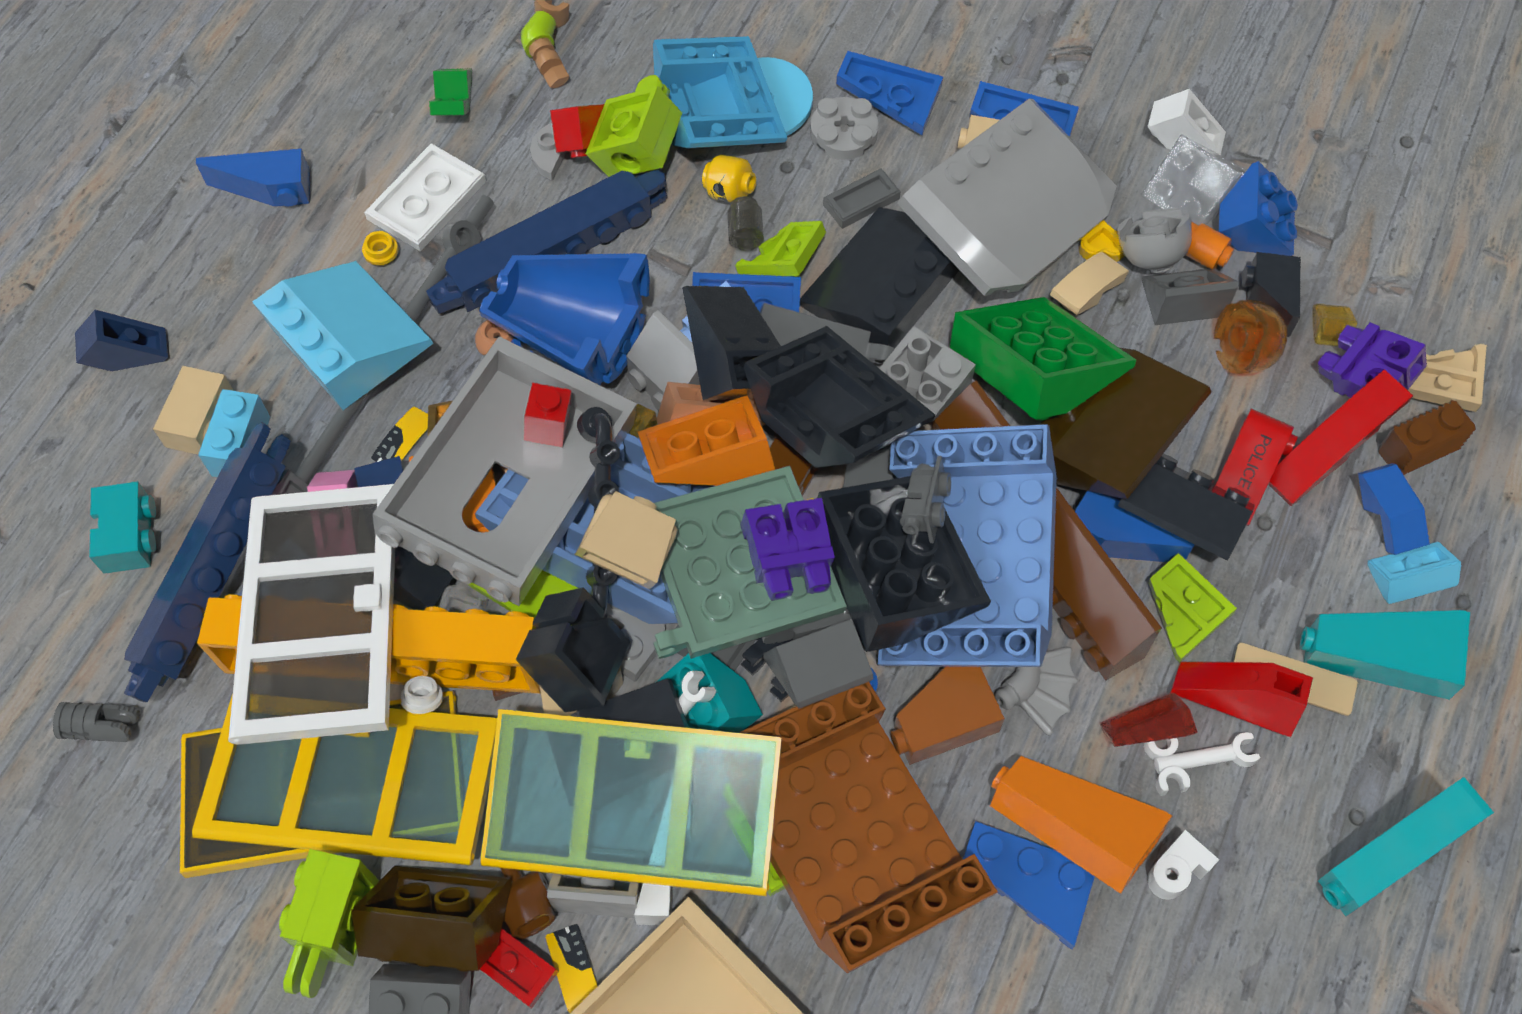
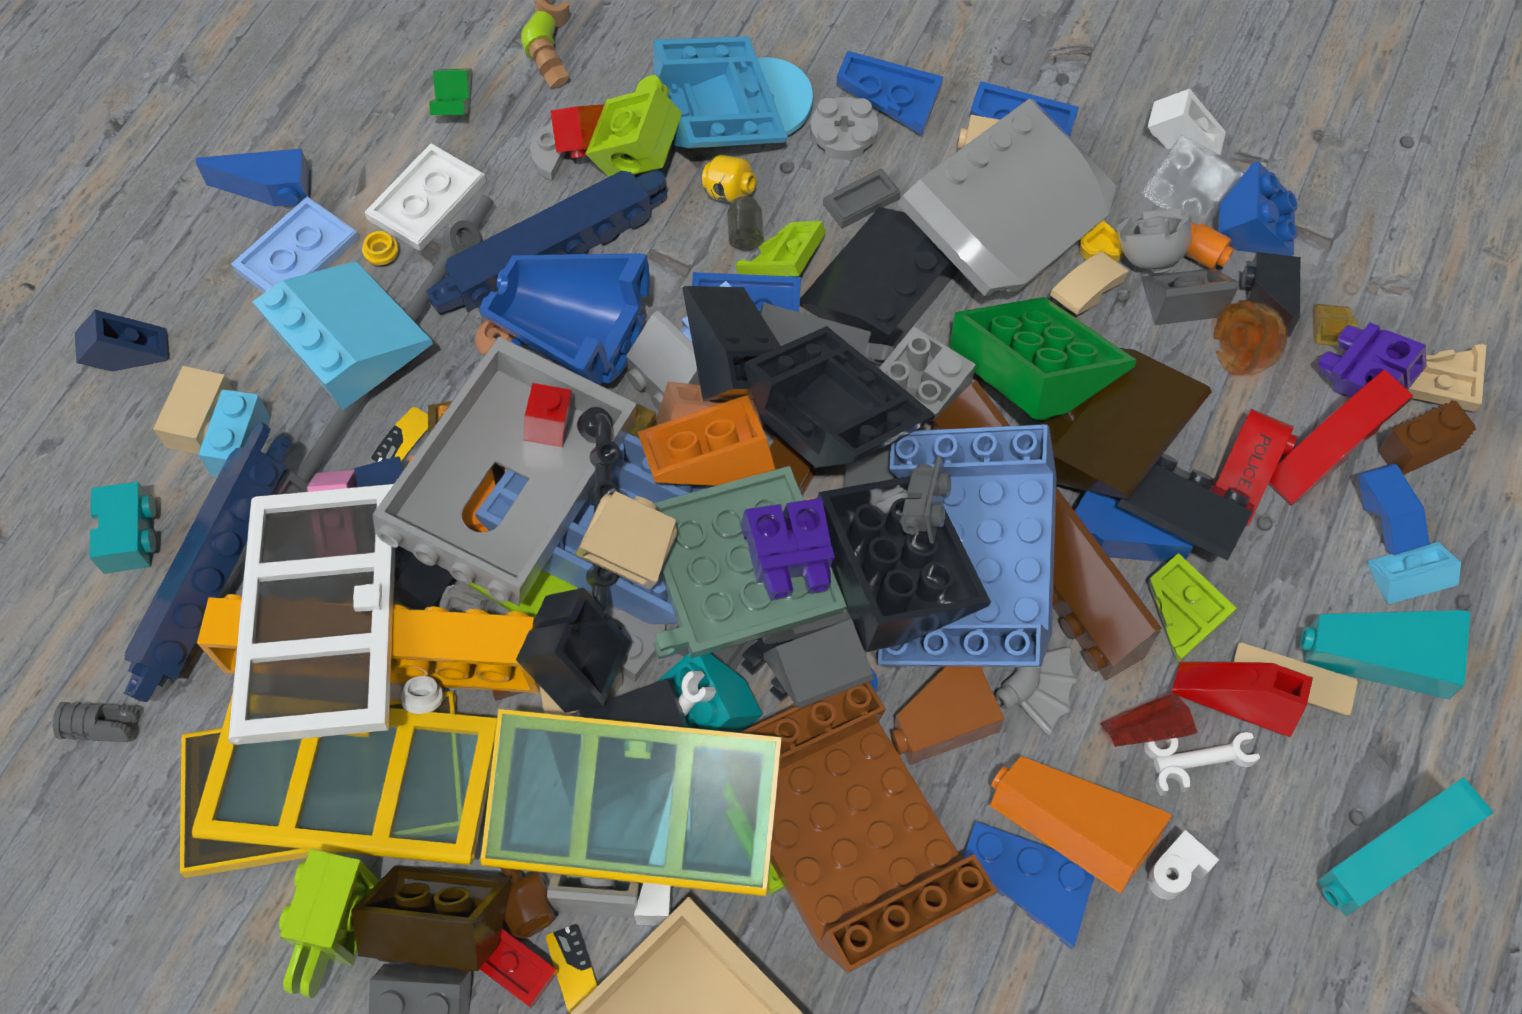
(296, 245): none -> light blue tile

